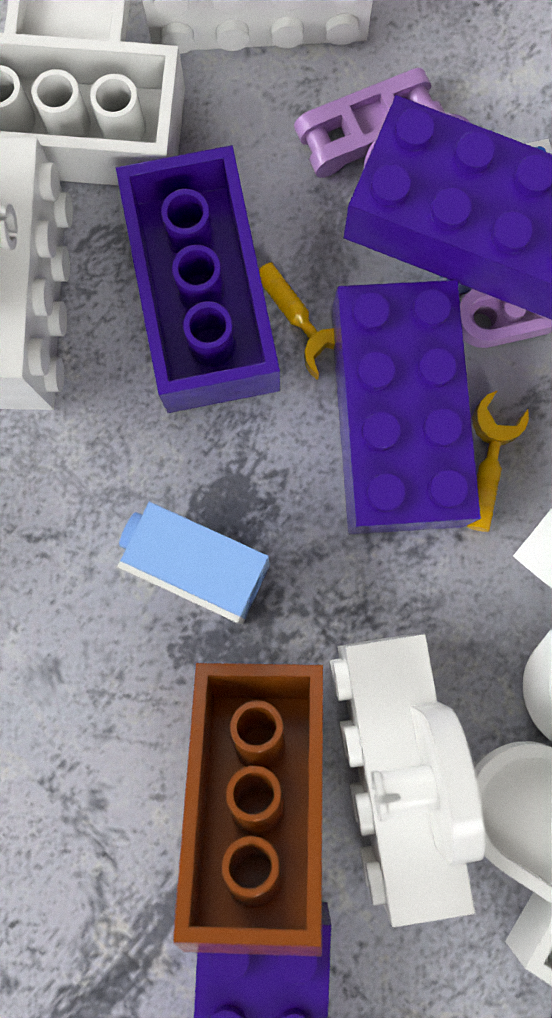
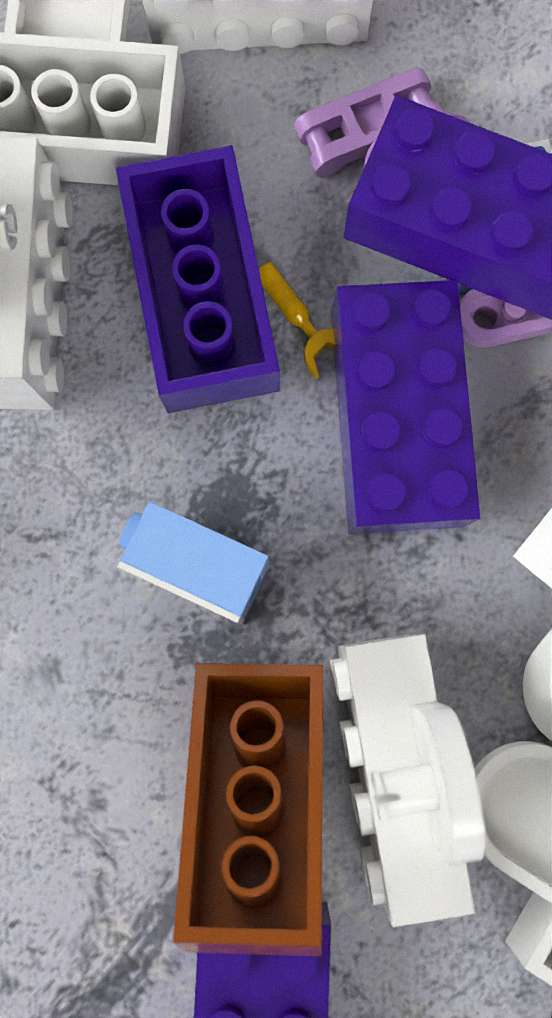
(490, 468): yellow piece -> none

